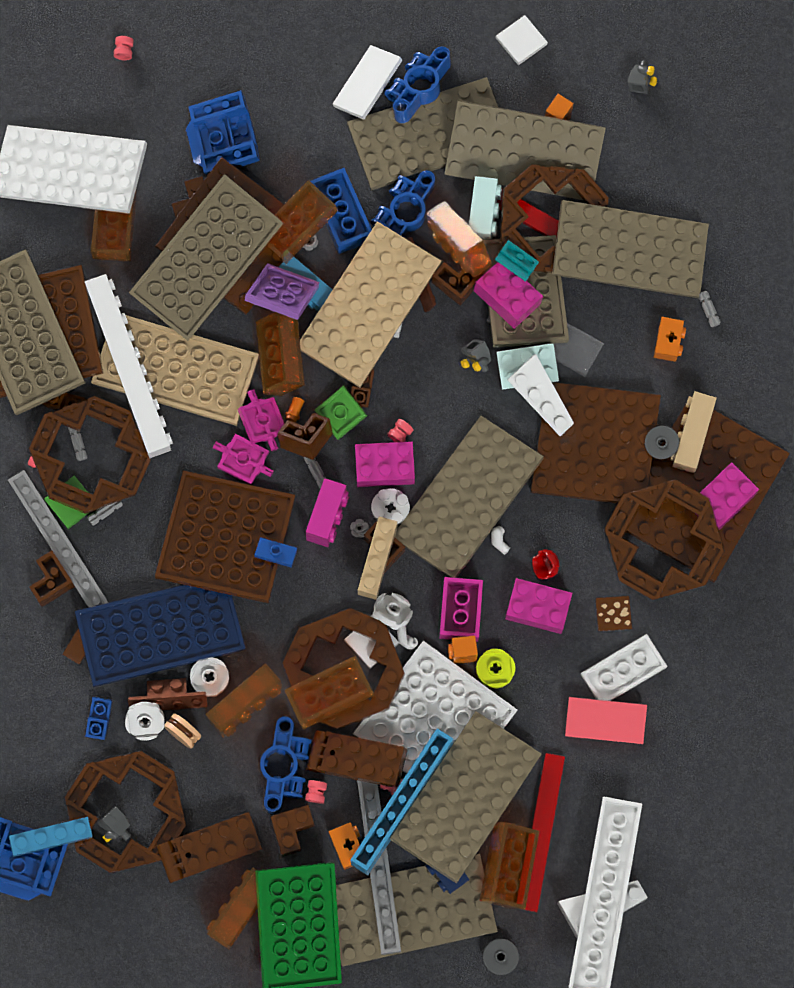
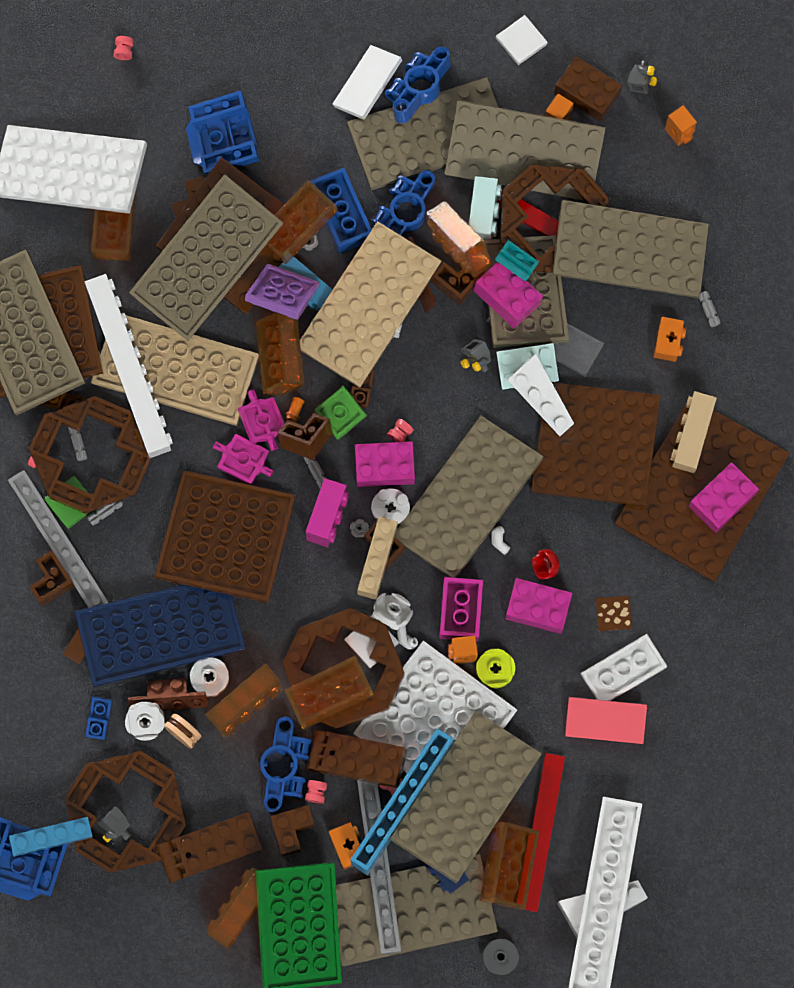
(275, 552): blue plate -> none
(588, 88): none -> reddish brown brick
(659, 434): dark grey piece -> none
(680, 126): none -> orange brick
(704, 528): reddish brown plate -> none

